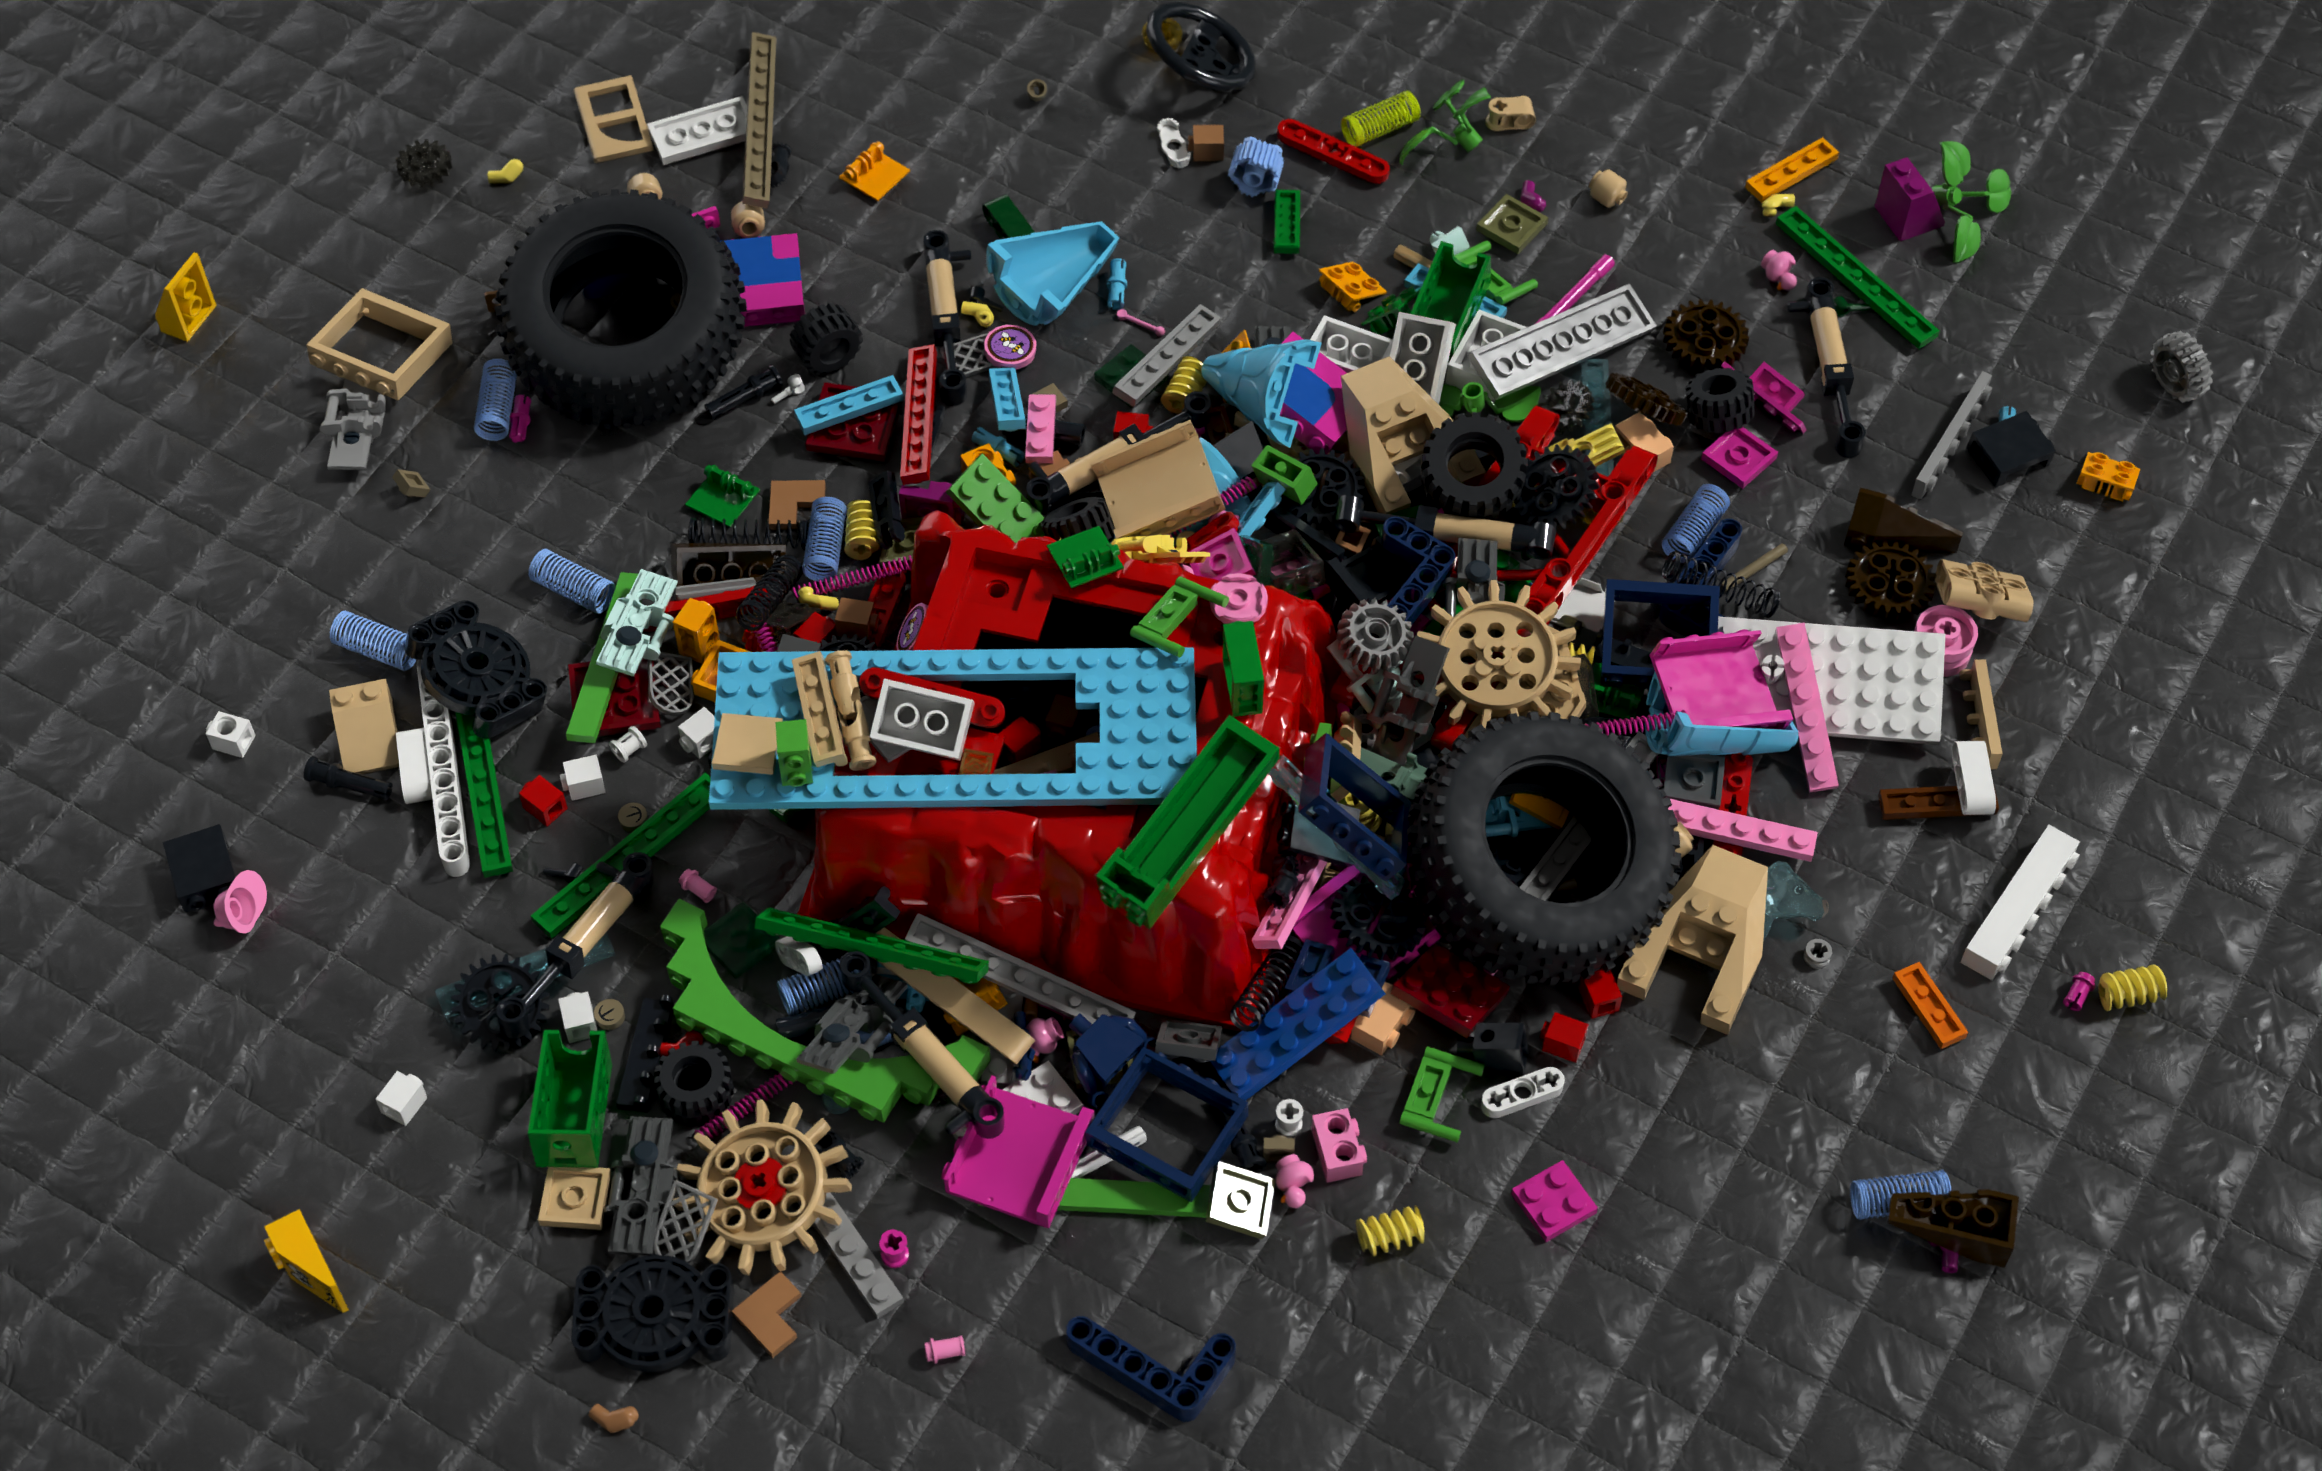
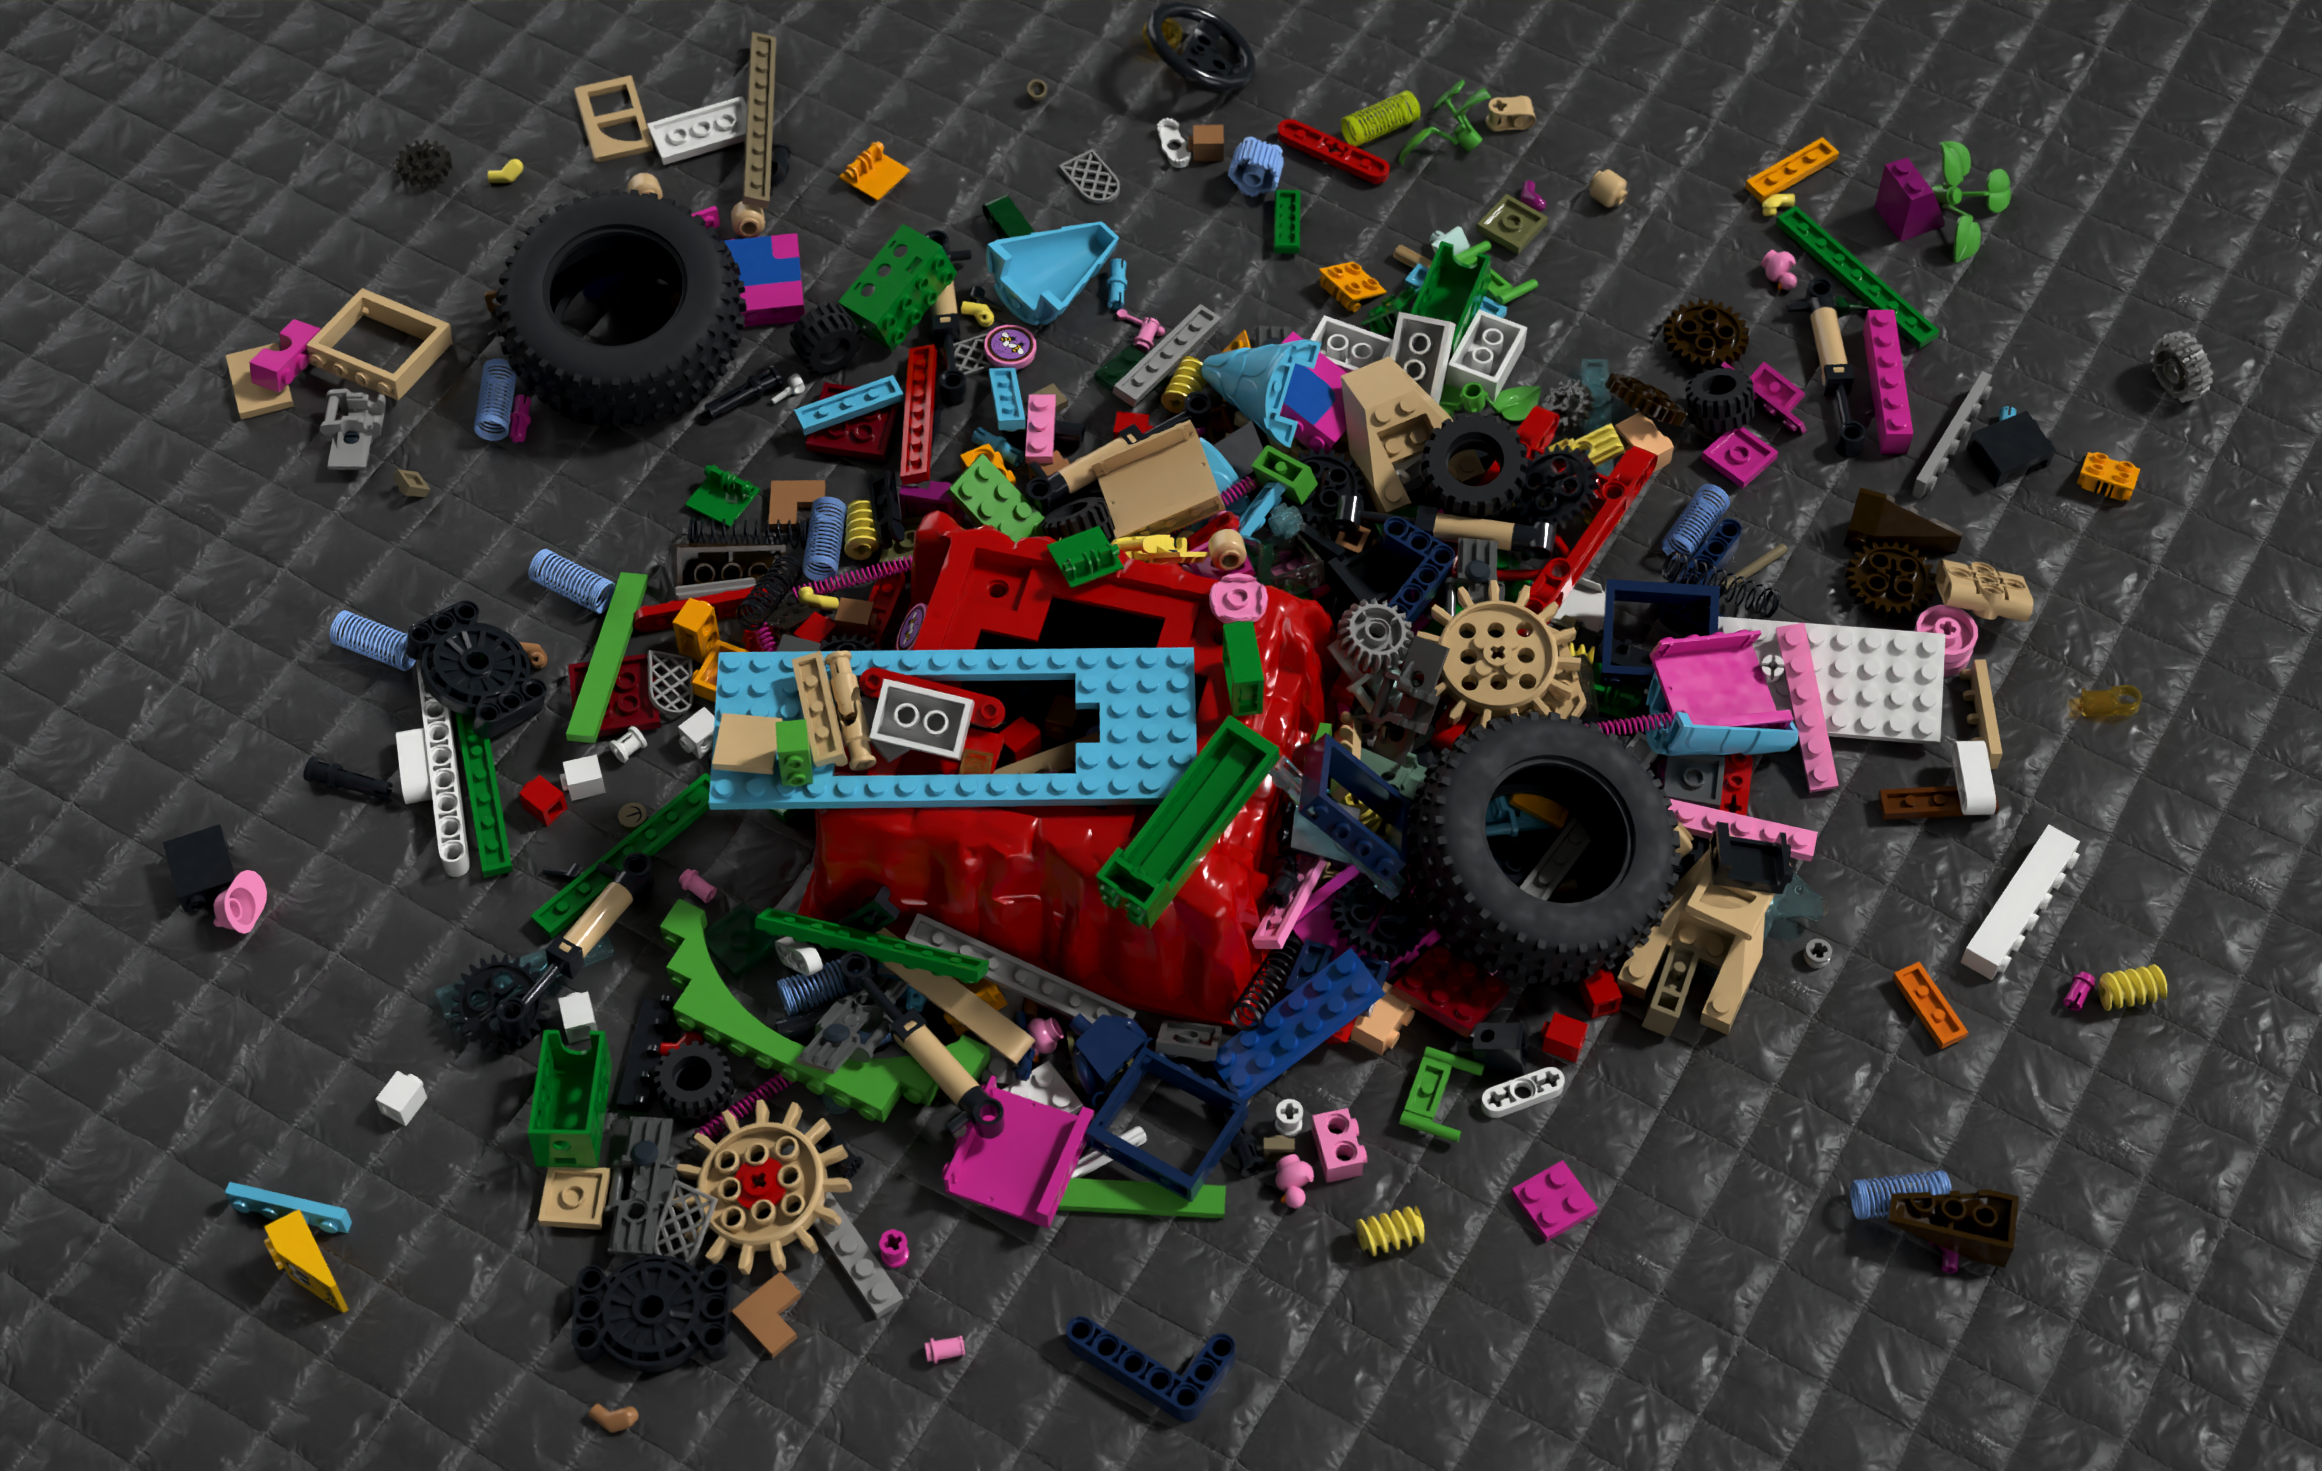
(185, 301): yellow slope -> none
(230, 734): white brick -> none
(252, 398): none -> tan tile
(278, 1205): none -> medium azure plate
(279, 368): none -> dark pink arch
(365, 726): tan slope -> none
(536, 654): none -> medium nougat arm
(609, 1014): dark tan tile -> none
(628, 618): light aqua piece -> none
(901, 295): none -> green piece
(1080, 159): none -> light grey window
(1146, 335): none -> bright pink pin
(1171, 611): bright green plate -> none
(1227, 549): none -> tan head
(1240, 1200): plate -> none
(1285, 520): none -> clear light blue gear
(1561, 341): light grey plate -> none
(1595, 273): dark pink piece -> none
(1671, 988): none -> dark tan slope
(1739, 921): none -> tan window
(1749, 862): none -> black panel
(1887, 382): none -> dark pink brick
(2106, 703): none -> clear yellow piece

